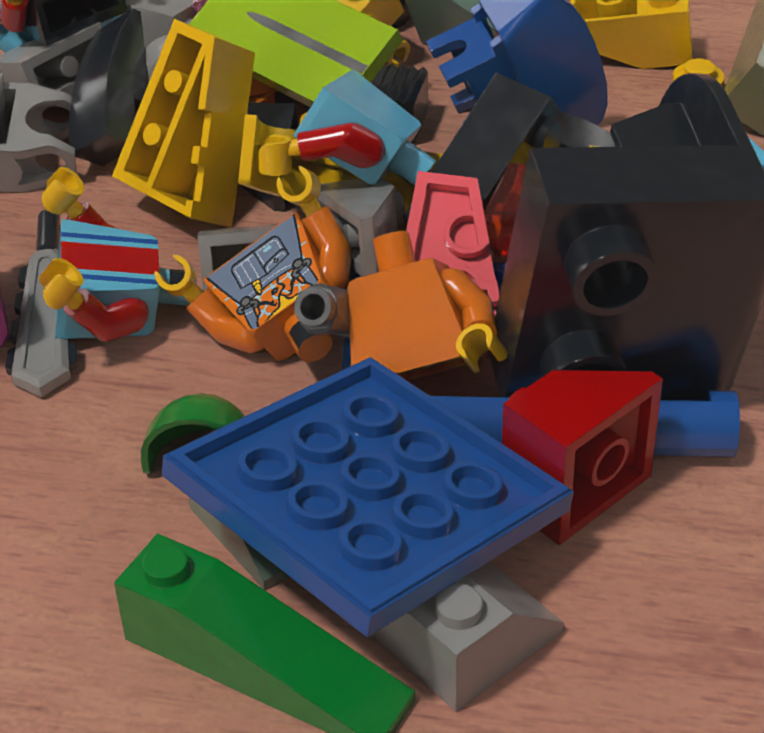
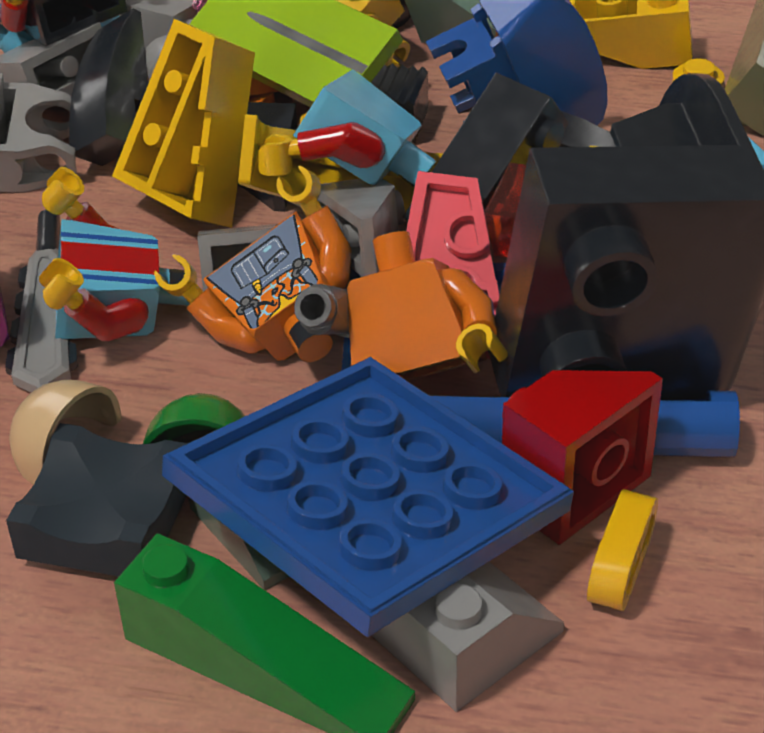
(42, 411): none -> tan helmet
(95, 503): none -> black brick
(622, 550): none -> yellow beam

